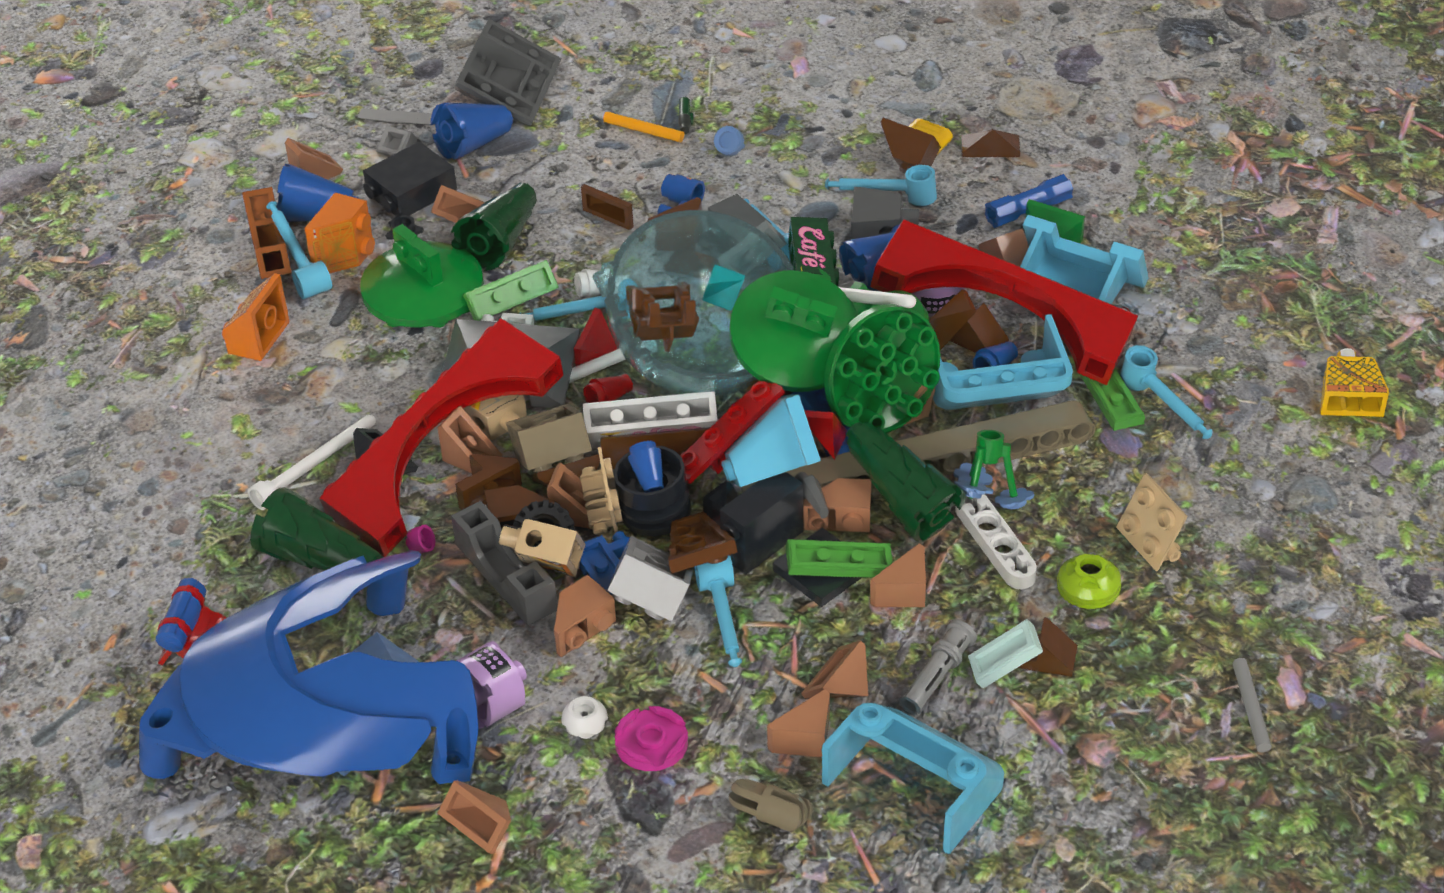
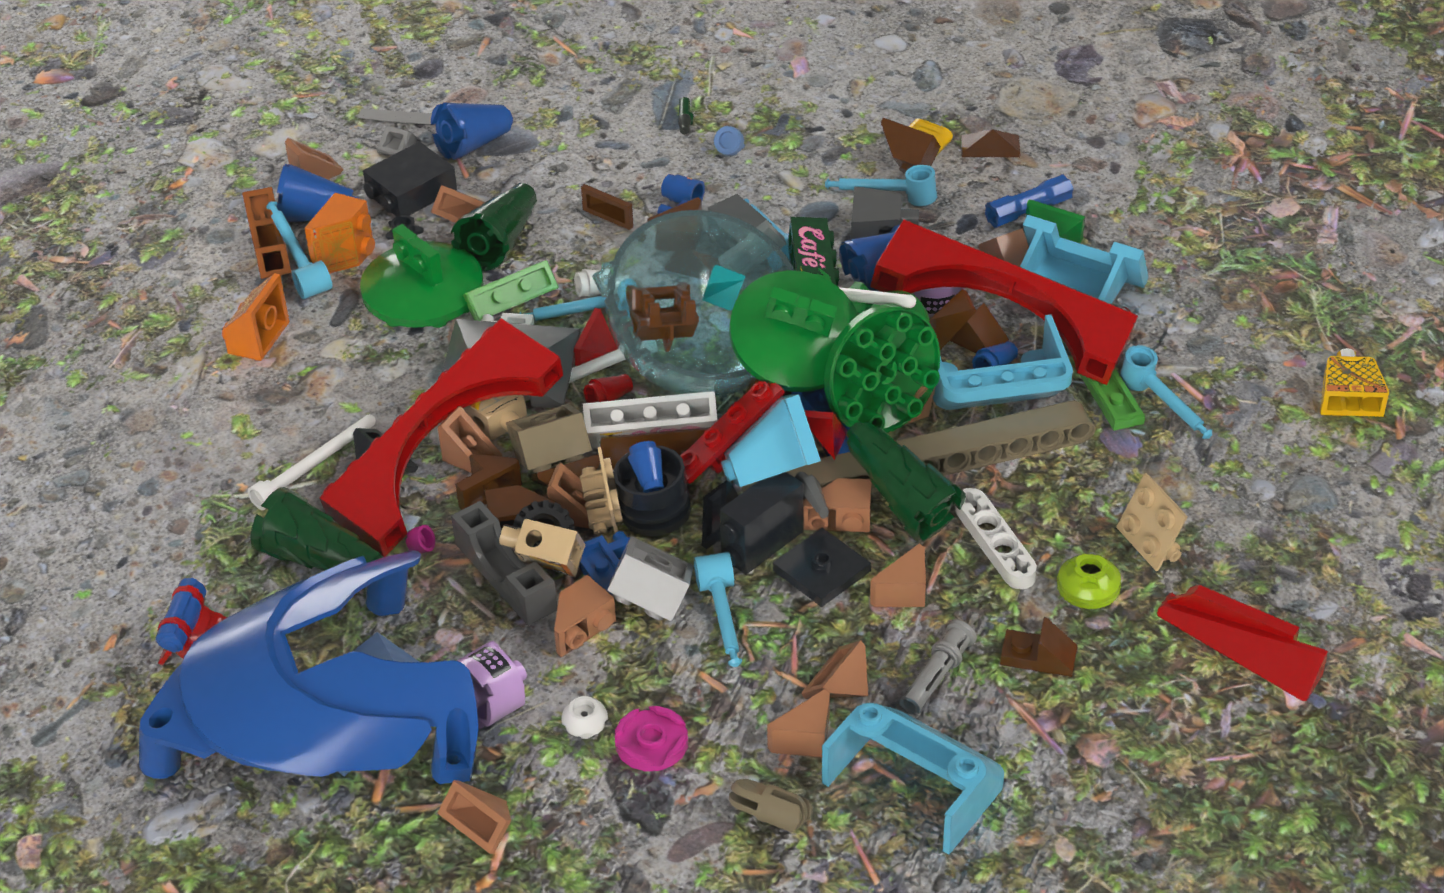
(508, 72): dark grey slope -> none
(644, 127): light orange bar -> none
(698, 541): reddish brown wing -> none
(837, 558): bright green tile -> none
(973, 476): plant -> none
(1005, 653): light aqua tile -> none
(1248, 637): none -> red wedge
(1251, 705): light grey bar -> none

